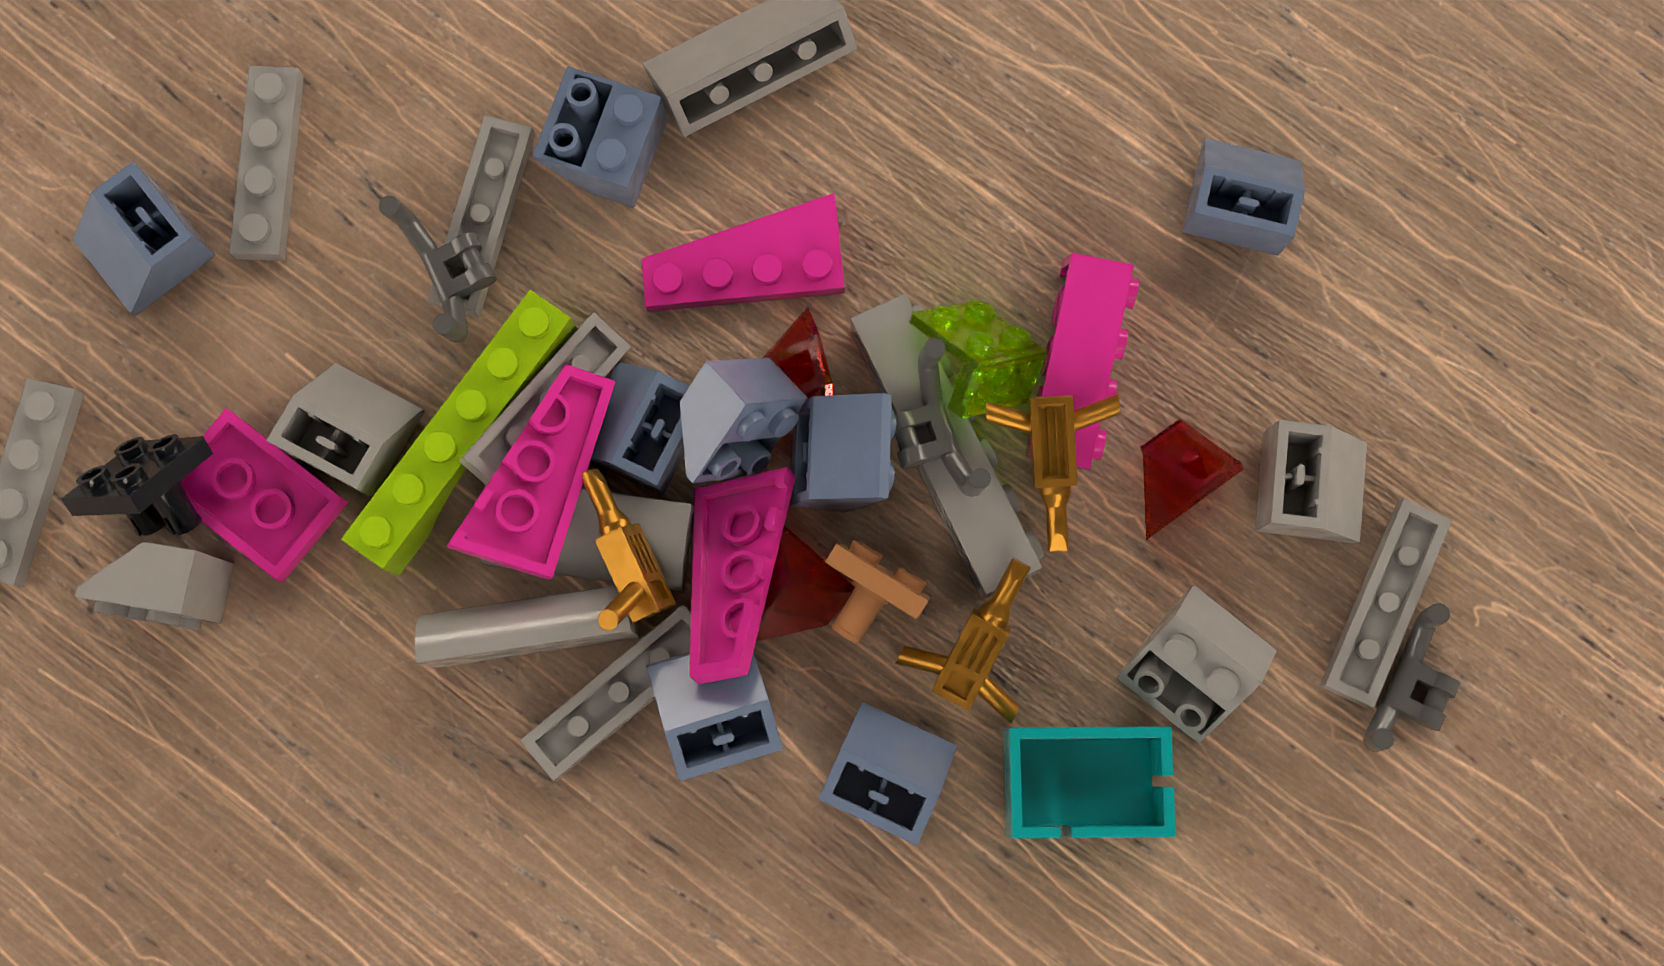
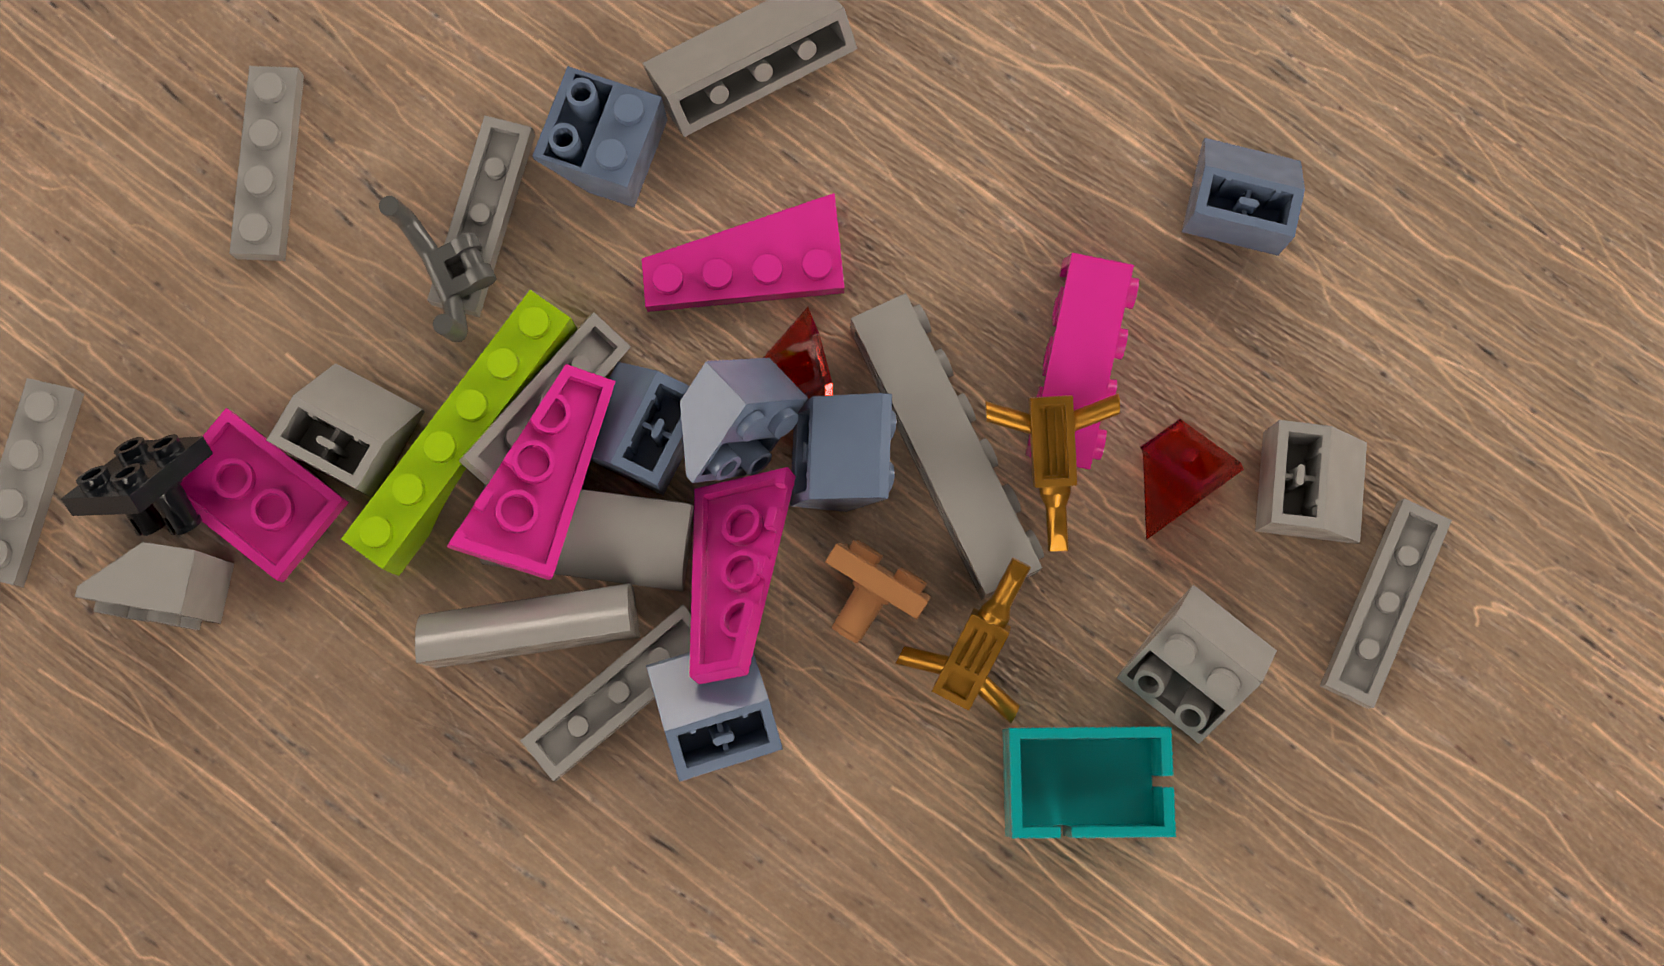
(138, 238): sand blue slope -> none
(628, 559): pearl gold piece -> none
(801, 591): clear red slope -> none
(889, 773): sand blue slope -> none
(937, 420): dark grey piece -> none
(996, 356): clear neon green bracket -> none
(1407, 674): dark grey piece -> none

